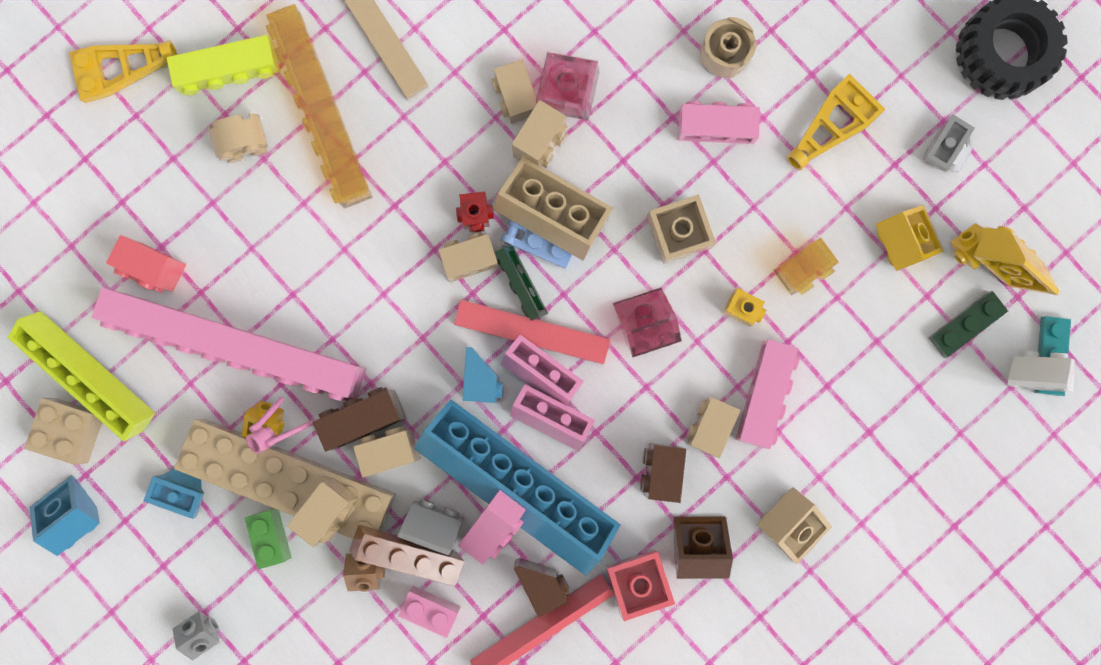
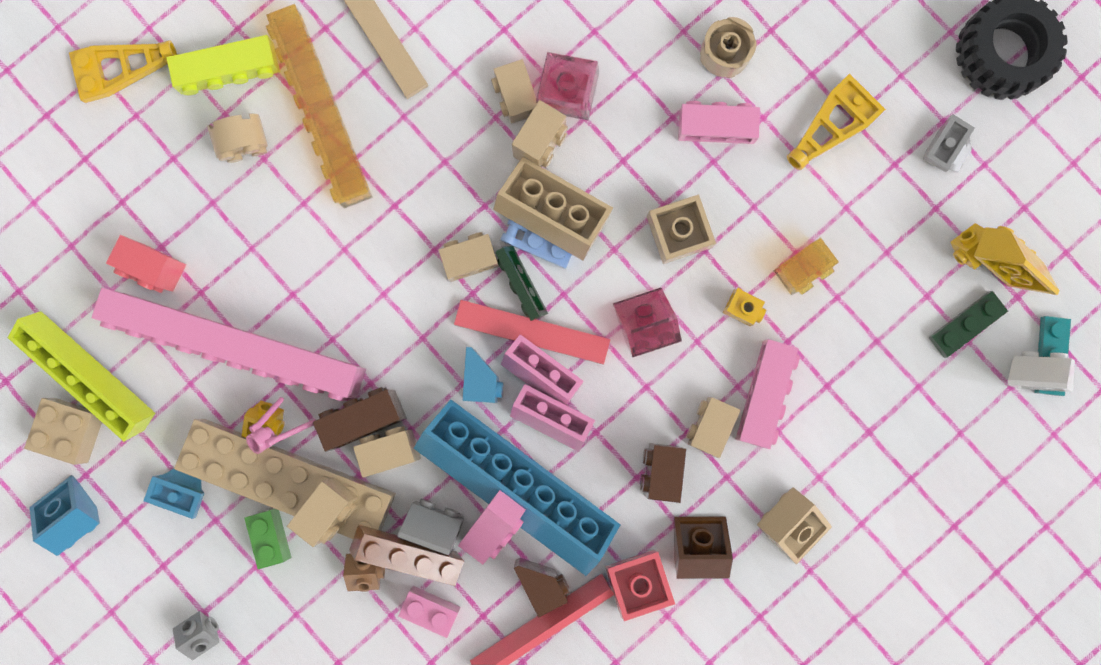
(474, 202): red brick -> none
(909, 237): yellow slope -> none

